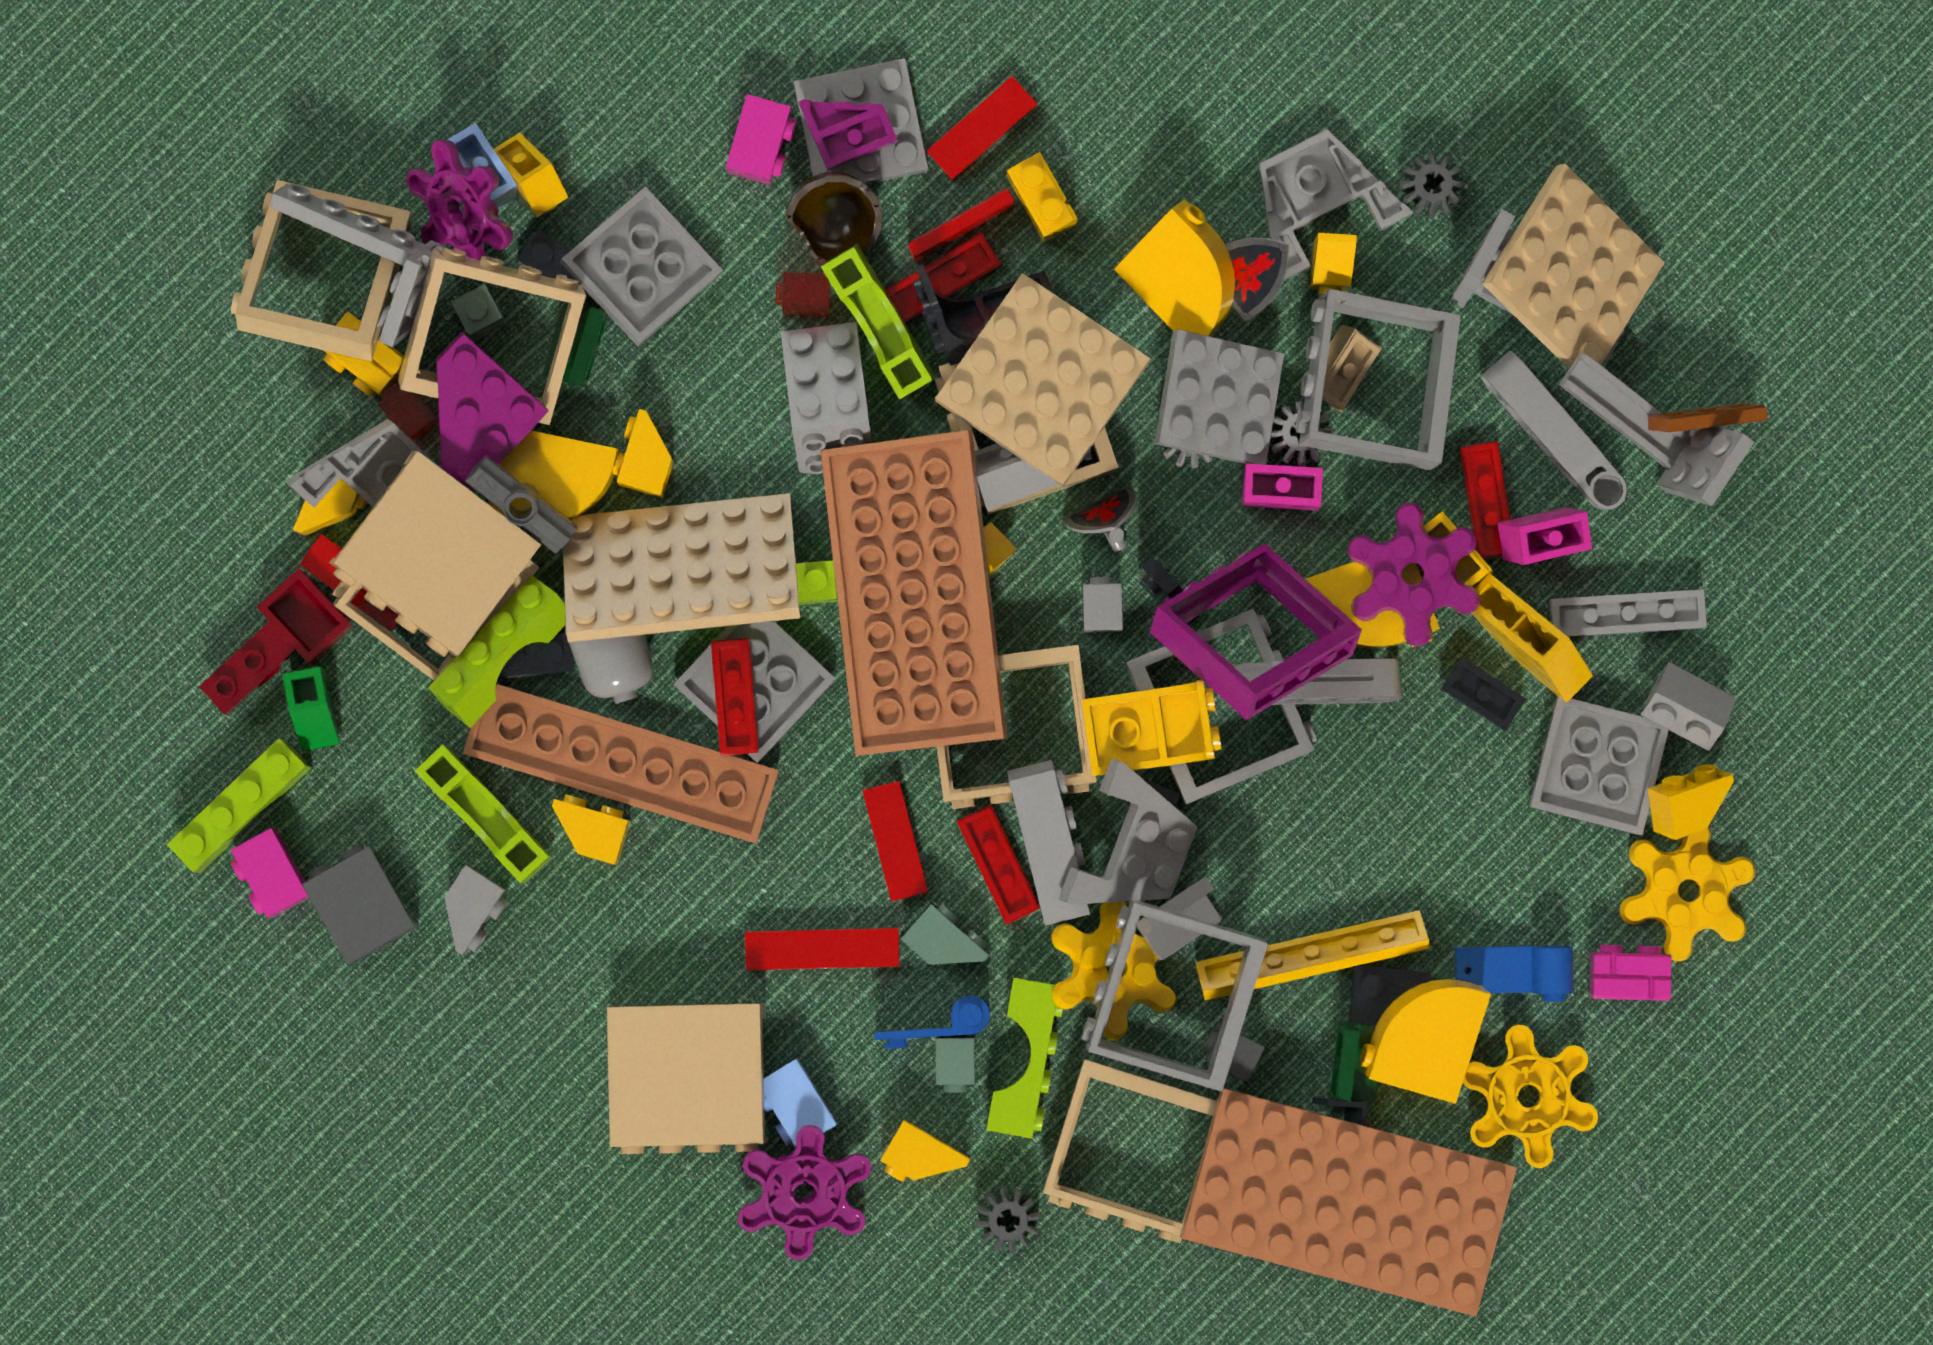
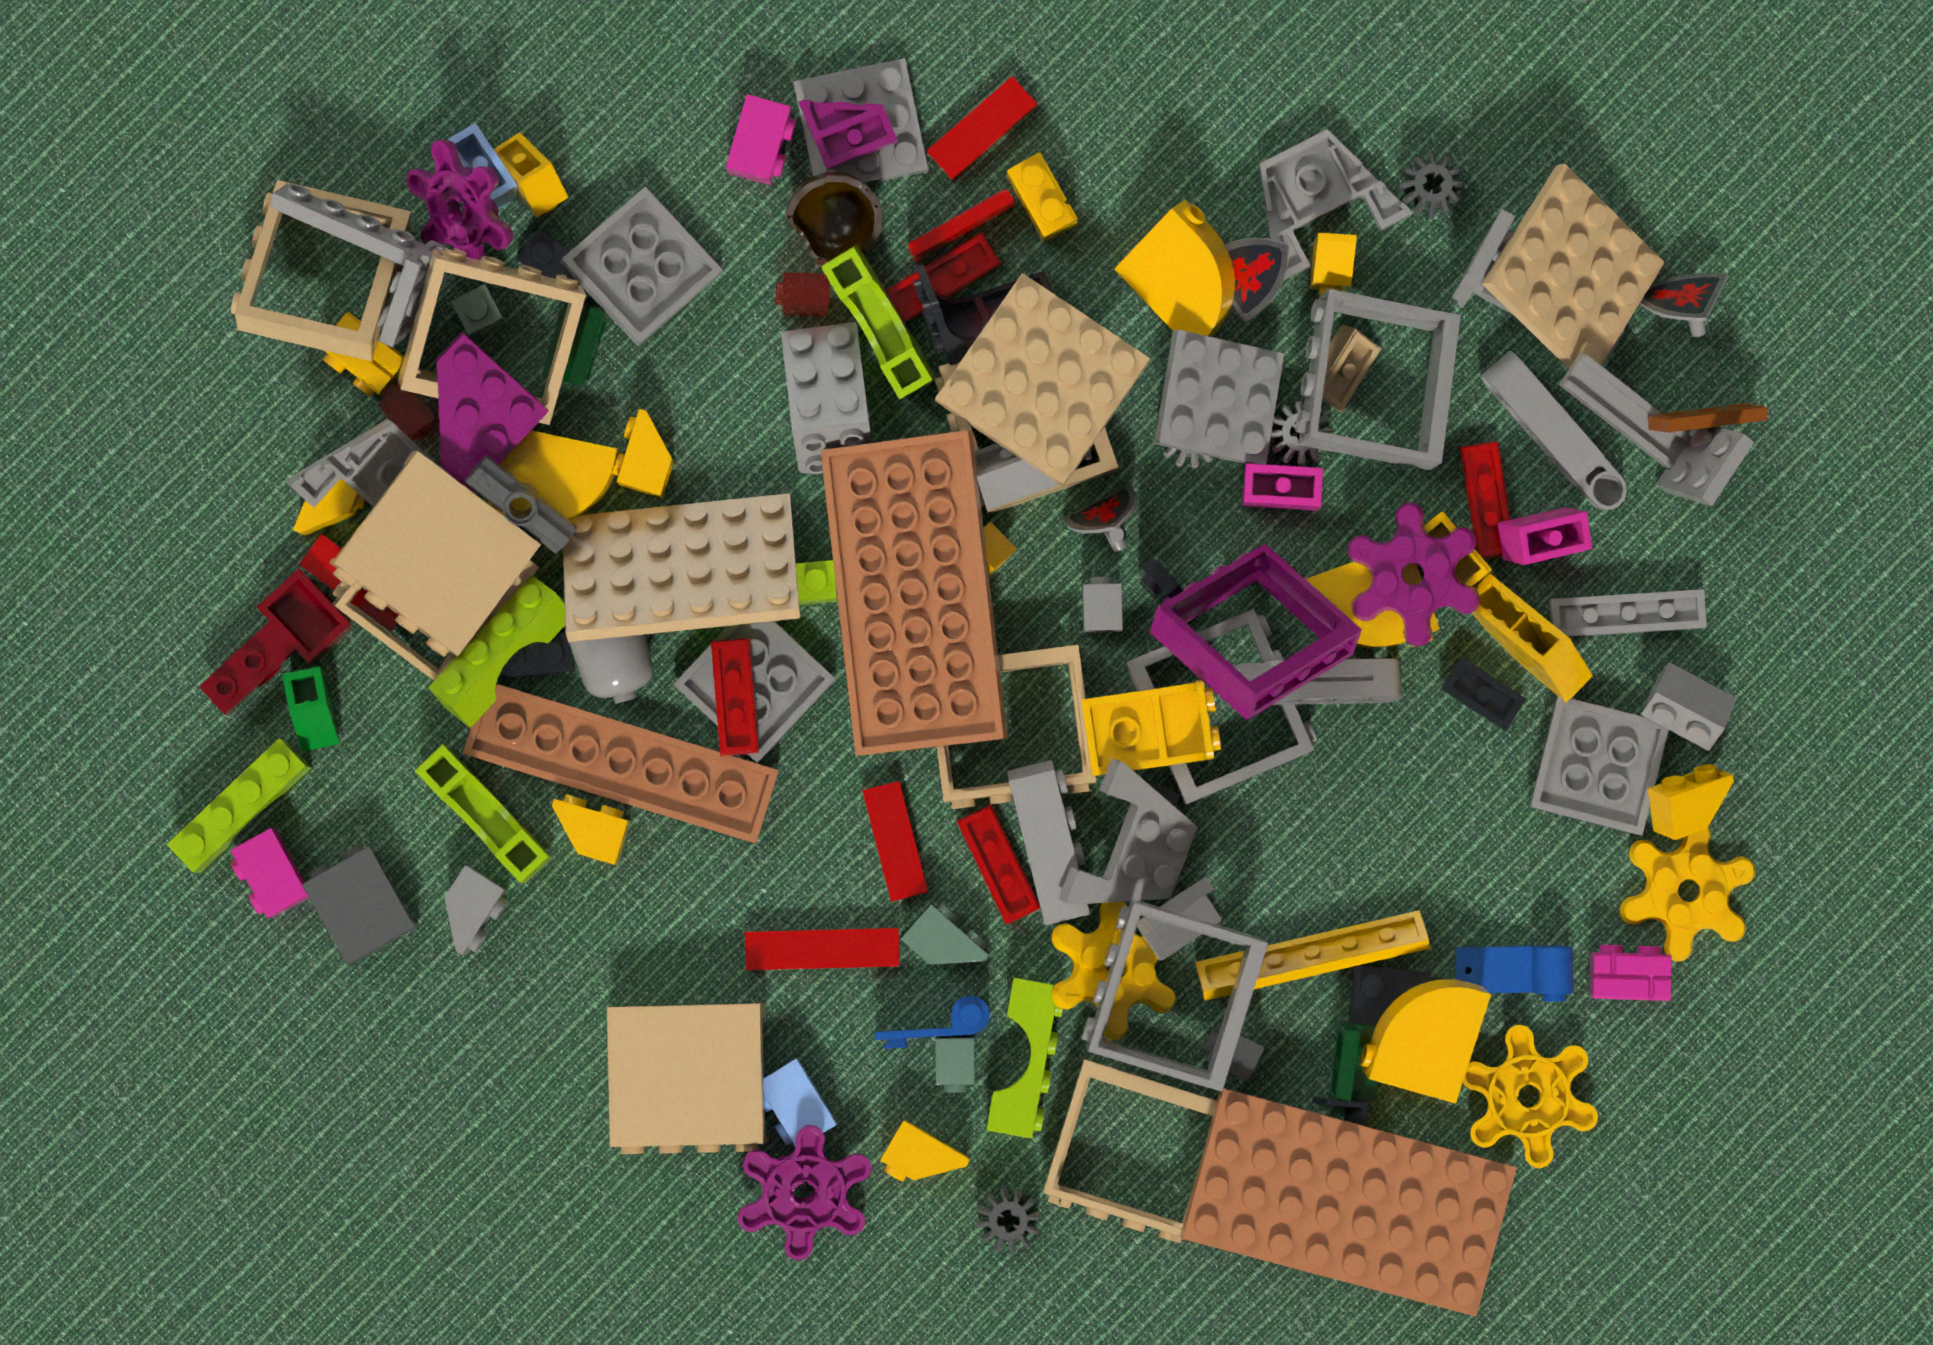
(1686, 298): none -> shield

